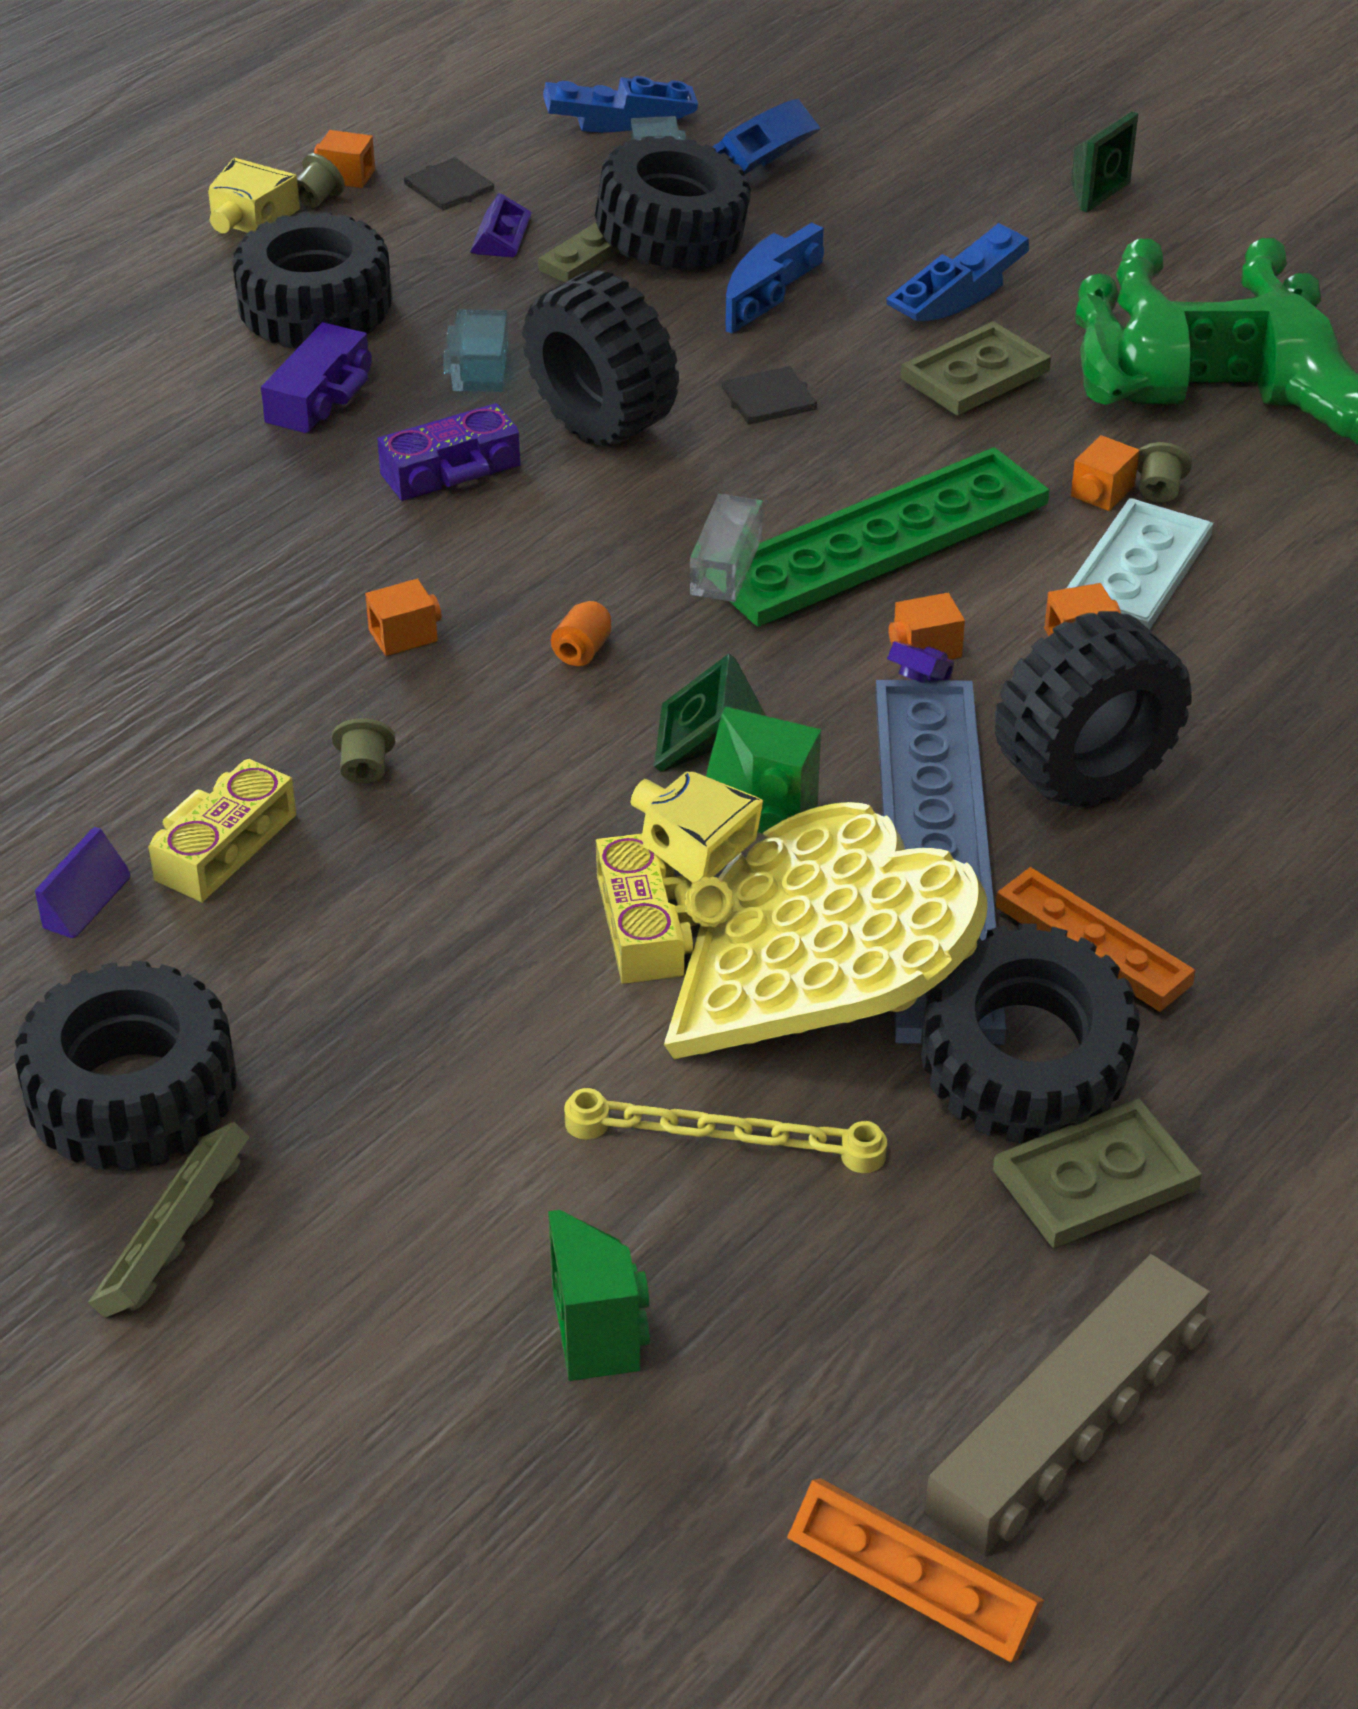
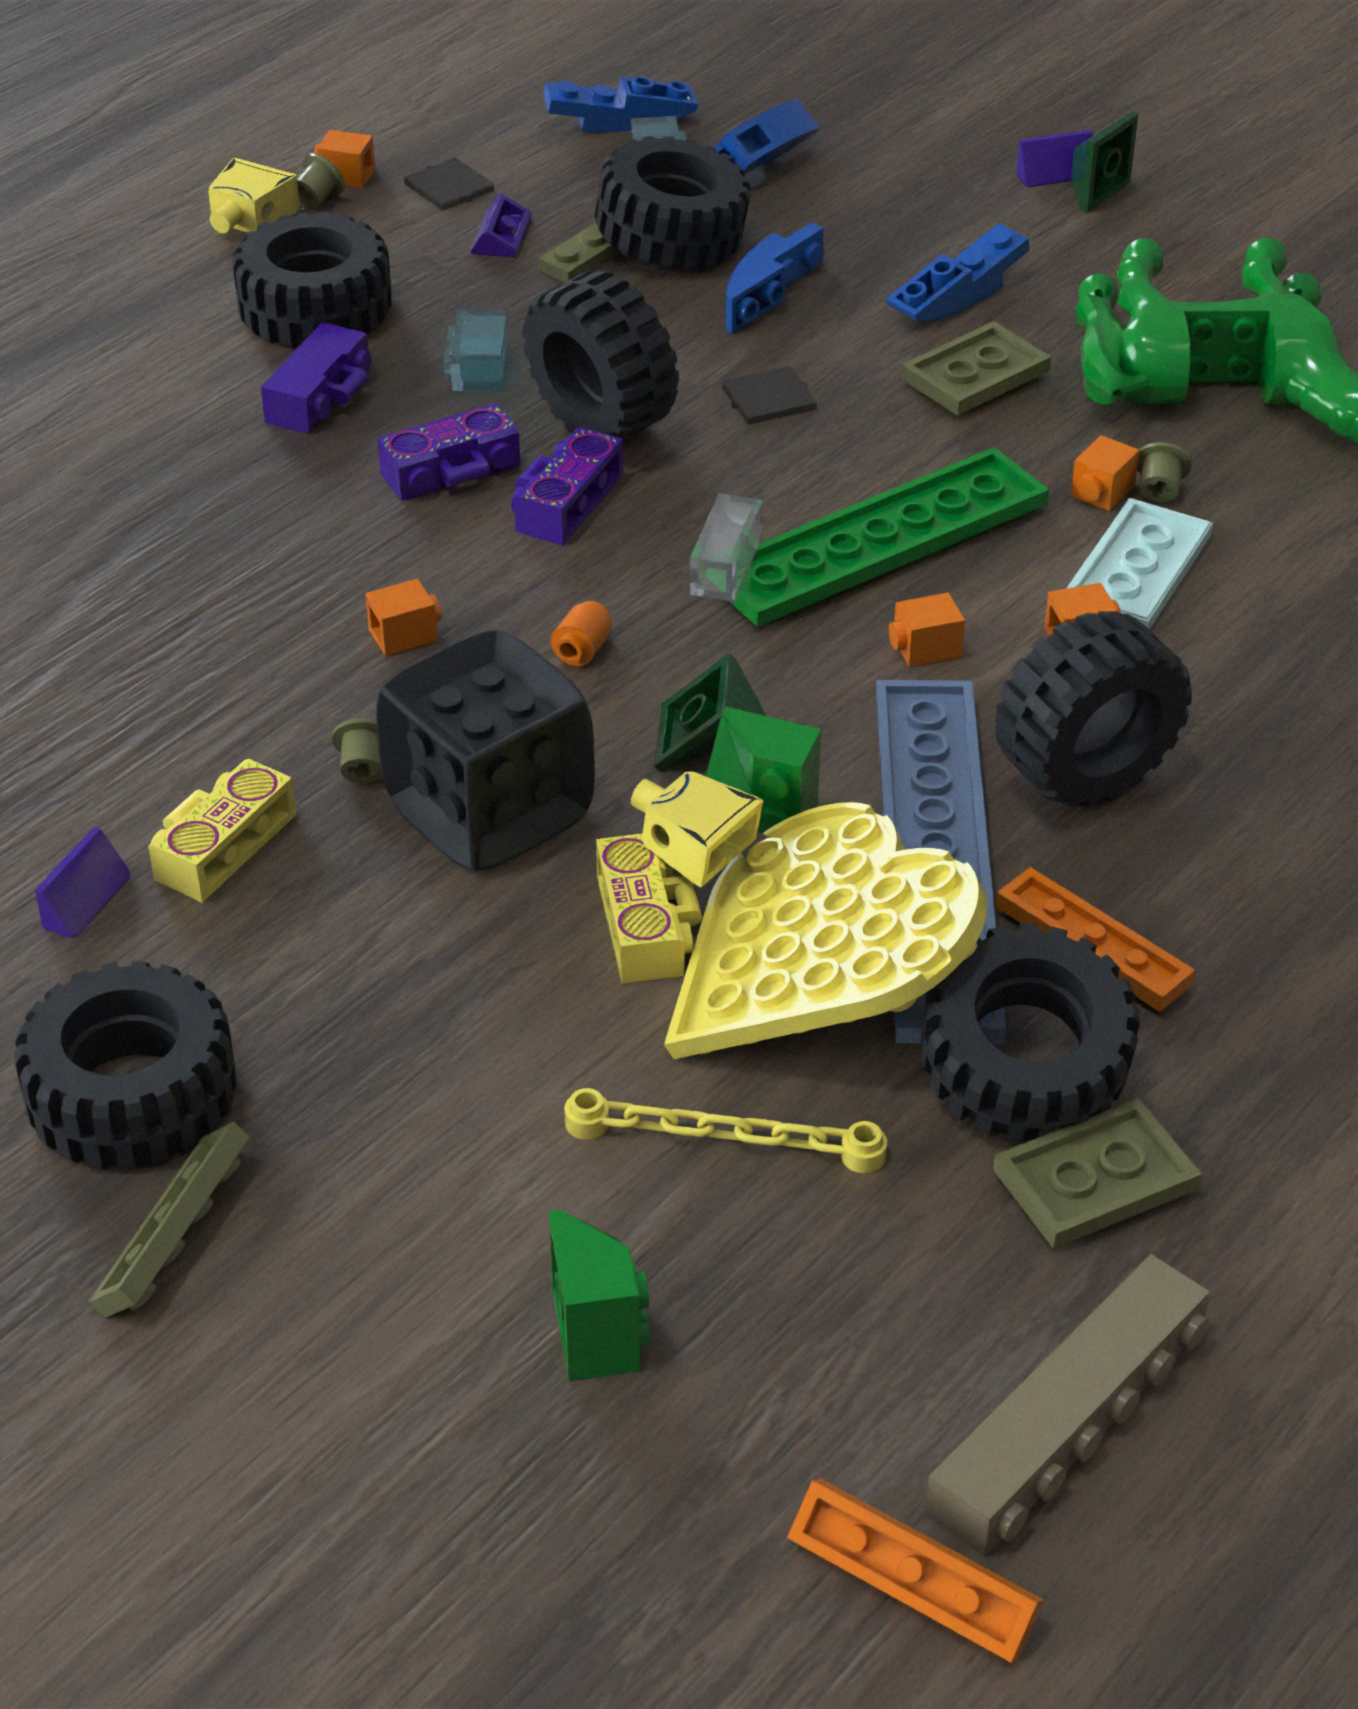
(486, 748): none -> black piece
(563, 490): none -> dark purple piece
(709, 901): light yellow piece -> none
(921, 663): dark purple plate -> none
(1048, 158): none -> dark purple slope

